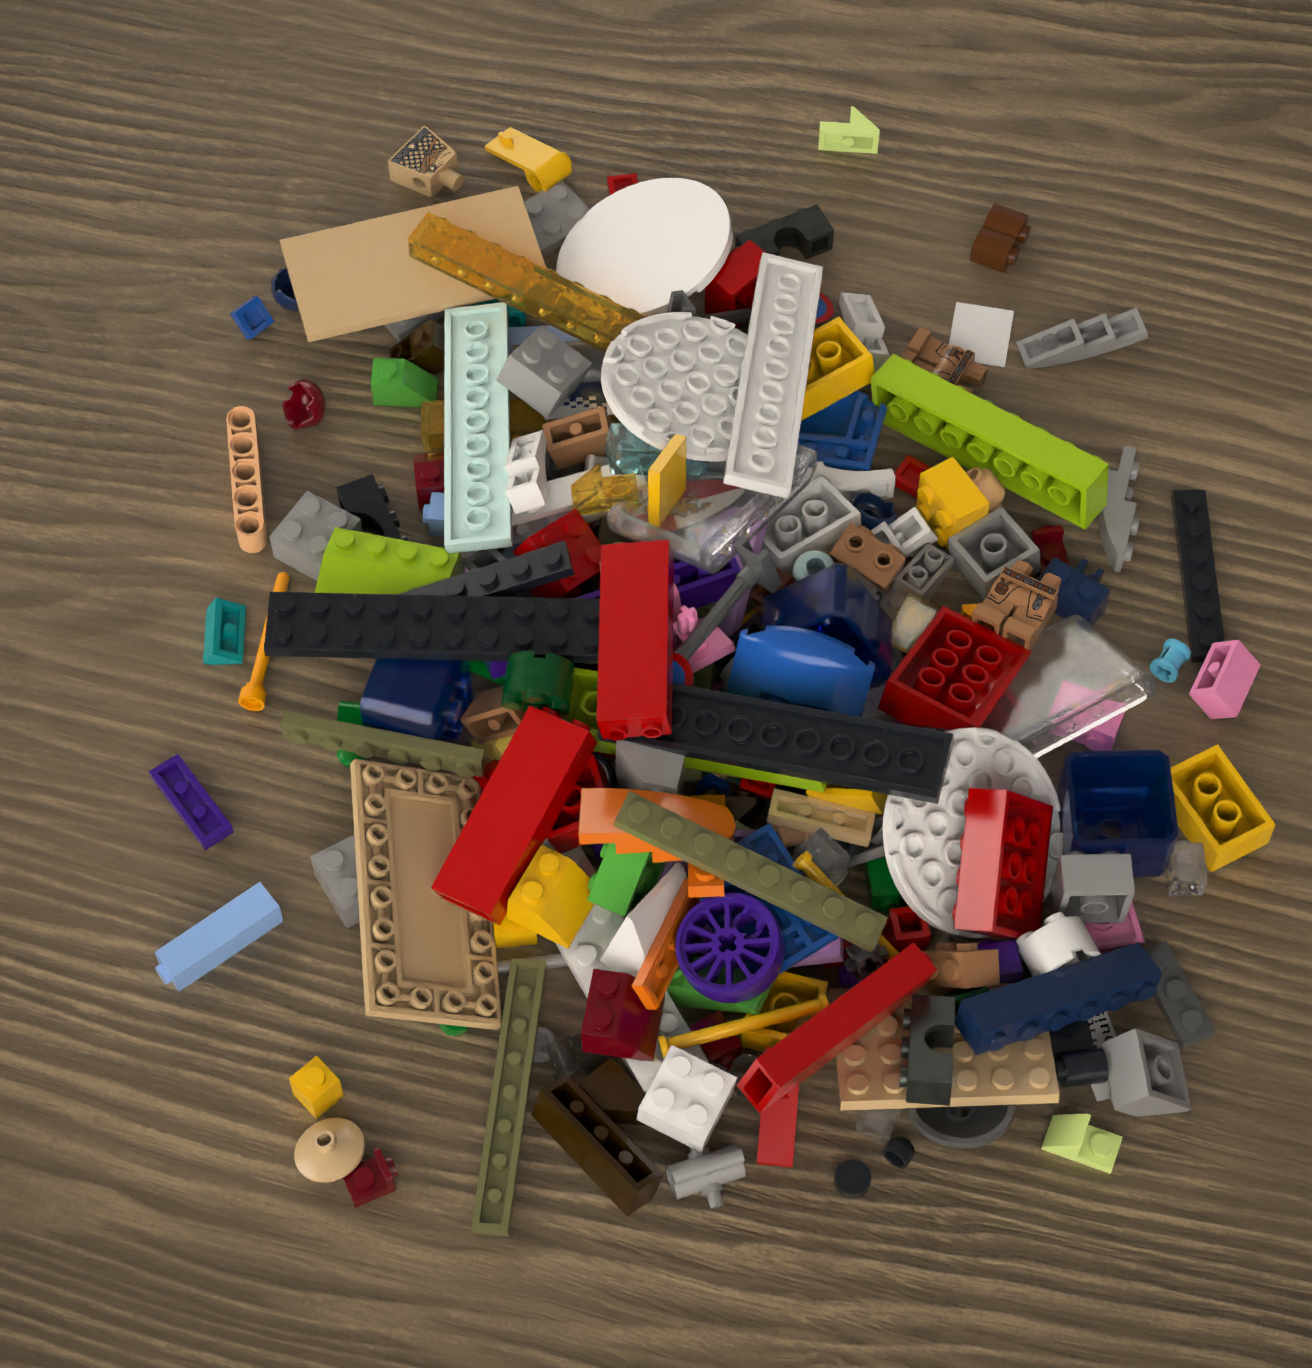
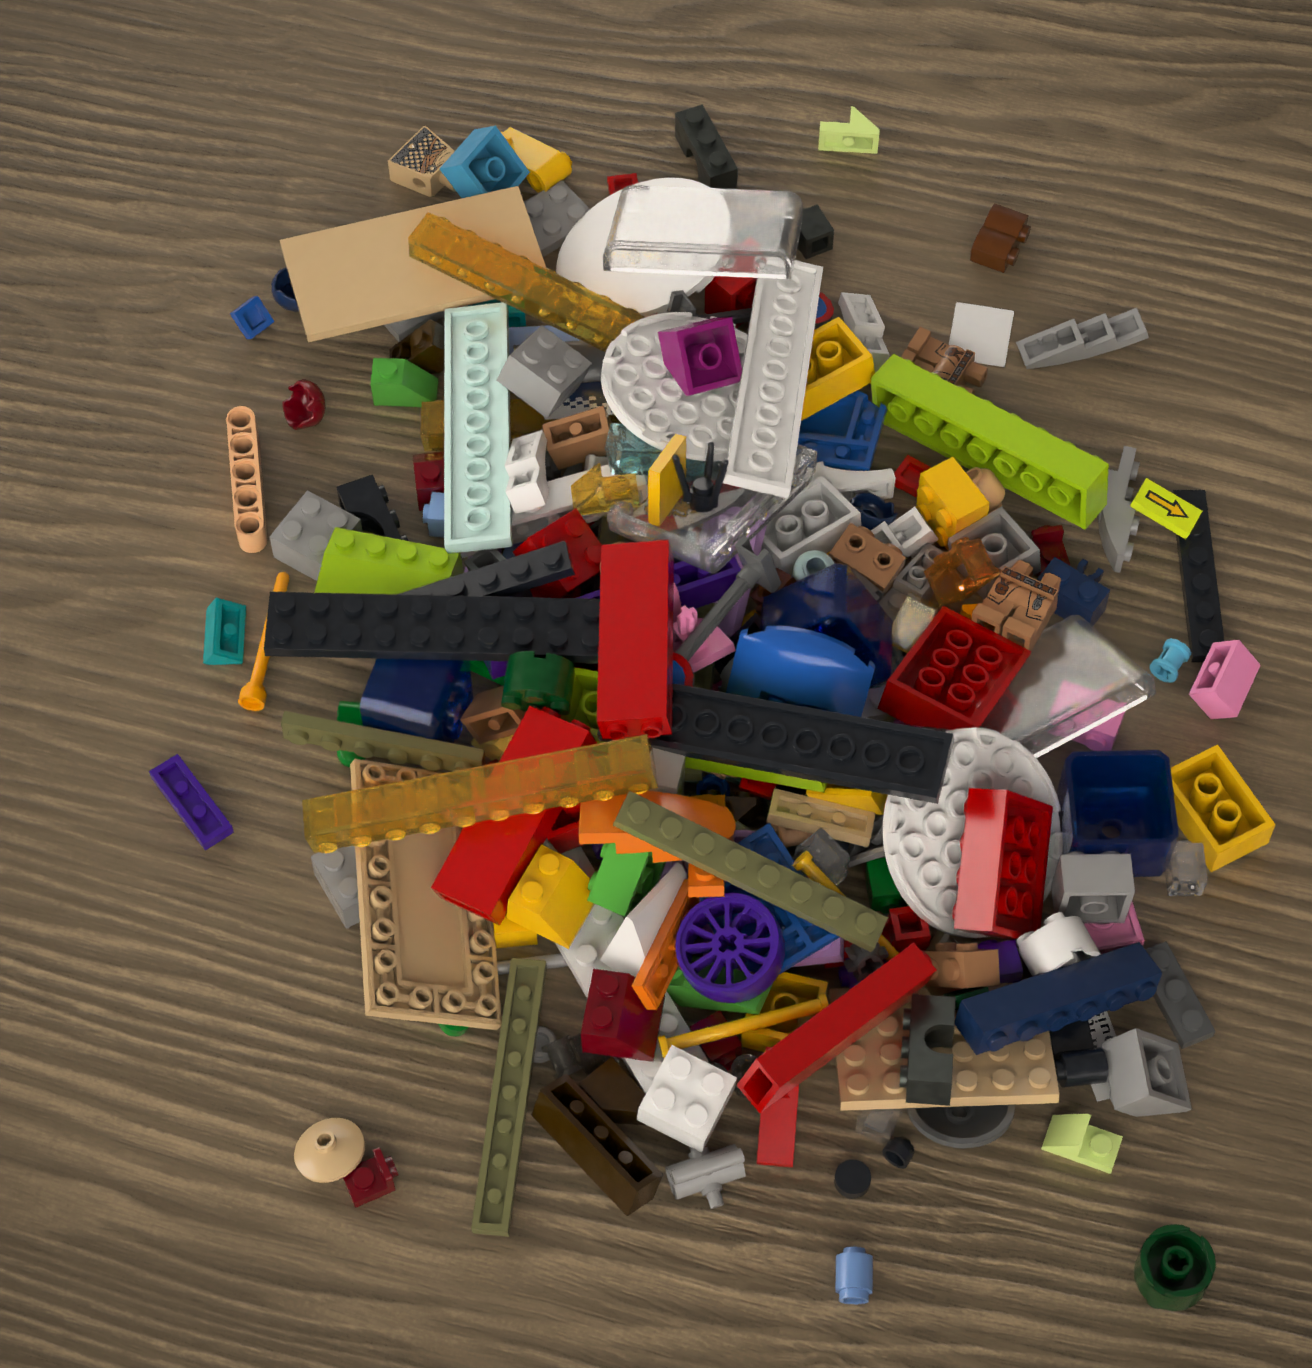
(218, 937): light blue brick -> none
(316, 1087): yellow brick -> none
(479, 794): none -> clear yellow brick
(484, 164): none -> dark azure brick
(701, 139): none -> pearl dark grey arch
(702, 355): none -> magenta slope
(702, 493): none -> black plant
(704, 232): none -> clear windscreen
(854, 1276): none -> medium blue brick
(945, 579): none -> clear orange window
(1166, 508): none -> neon yellow tile
(1186, 1252): none -> dark green brick

